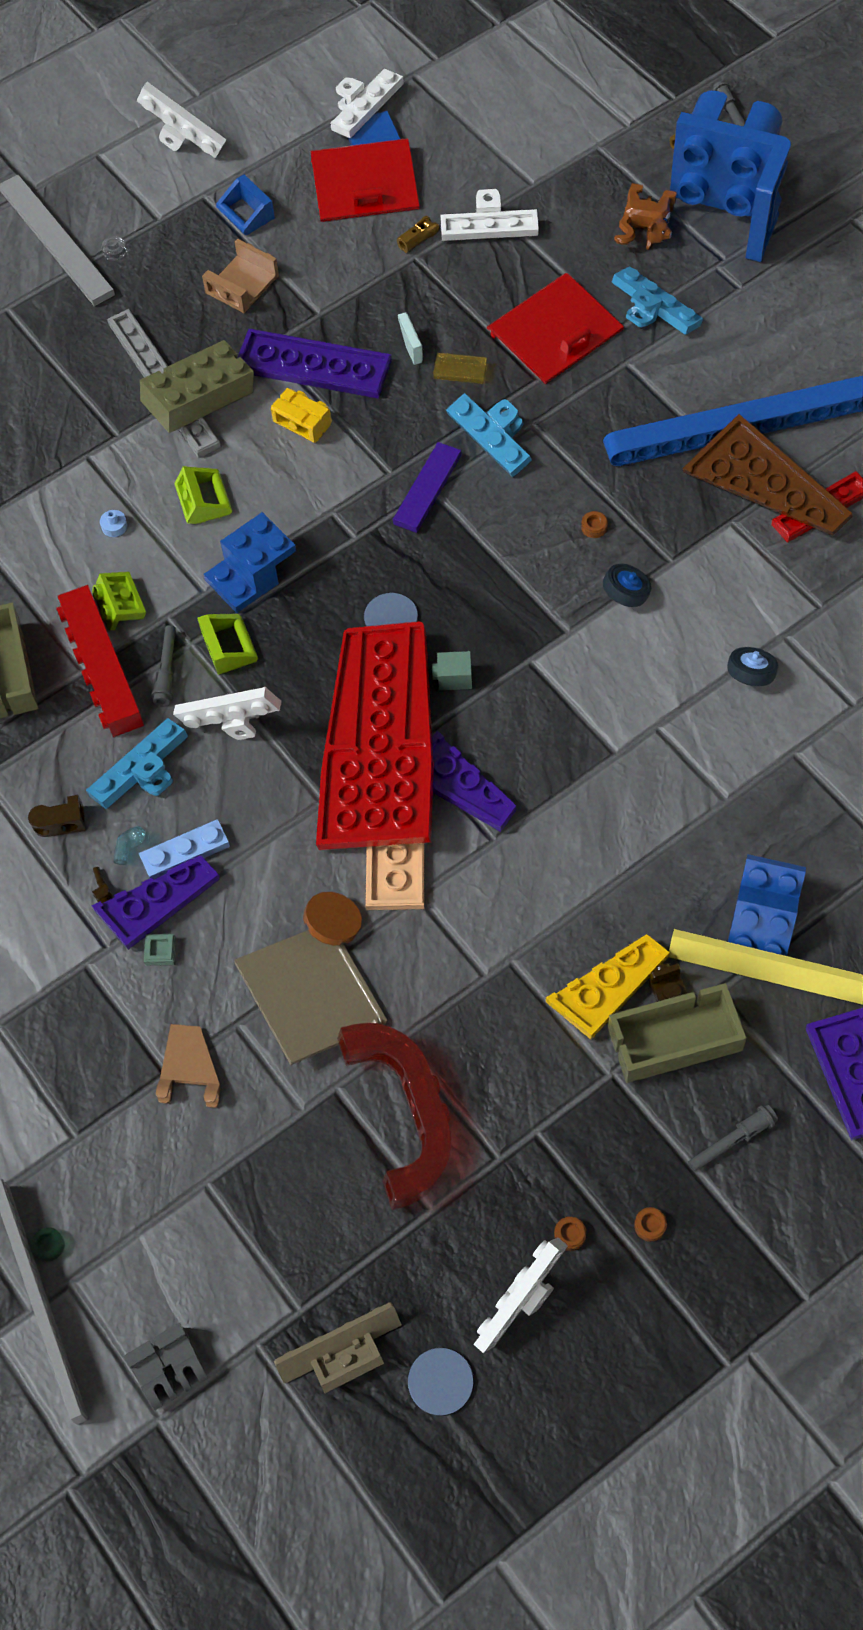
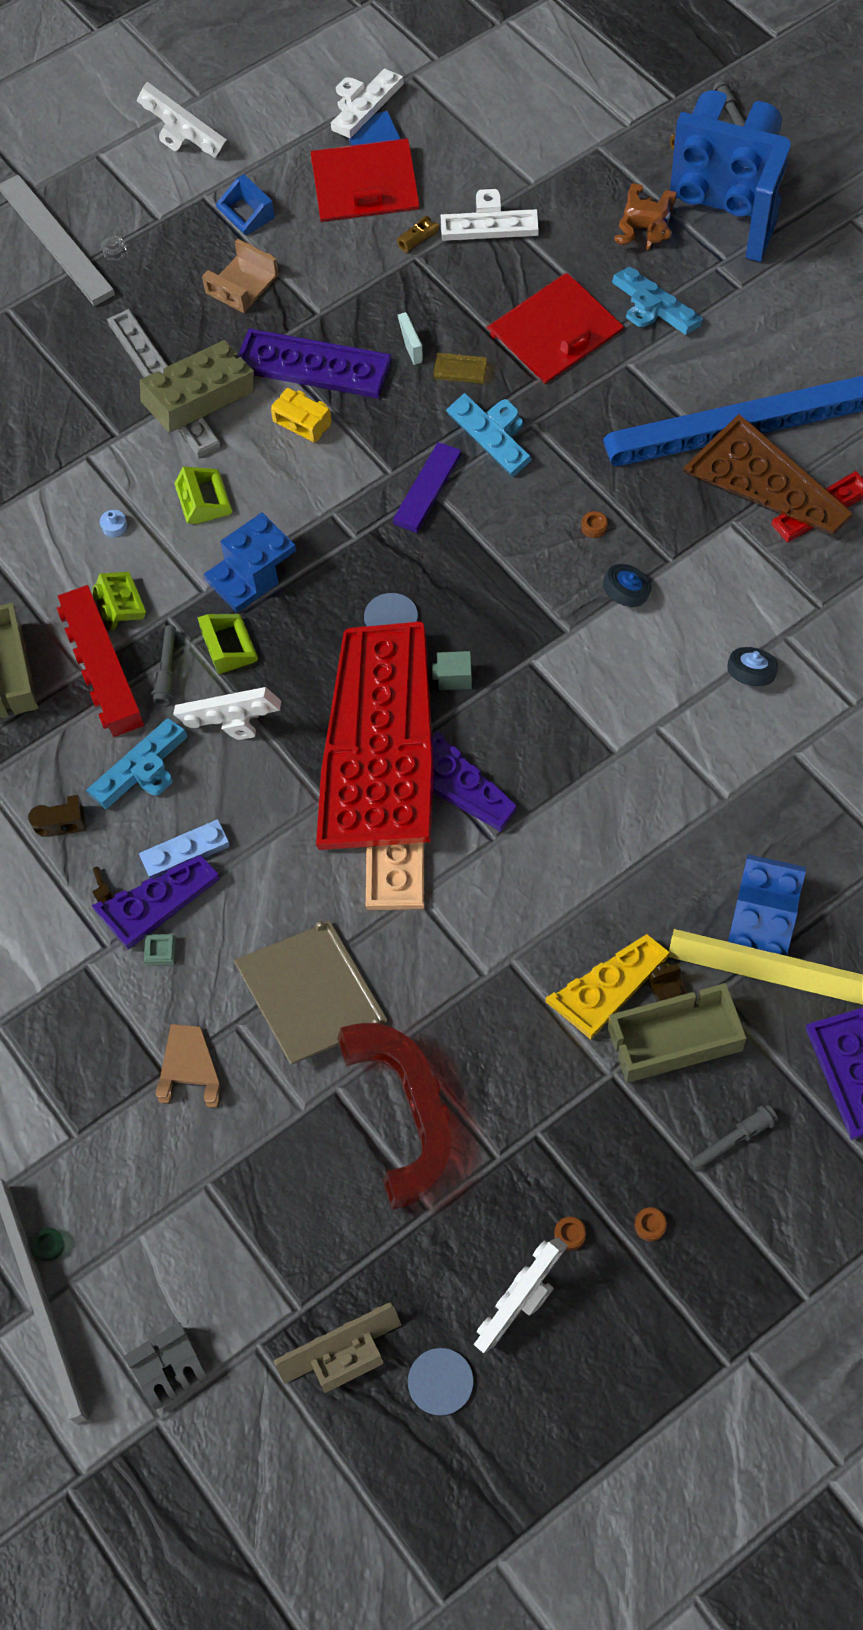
(127, 842): clear light blue arm -> none
(332, 918): dark orange tile -> none

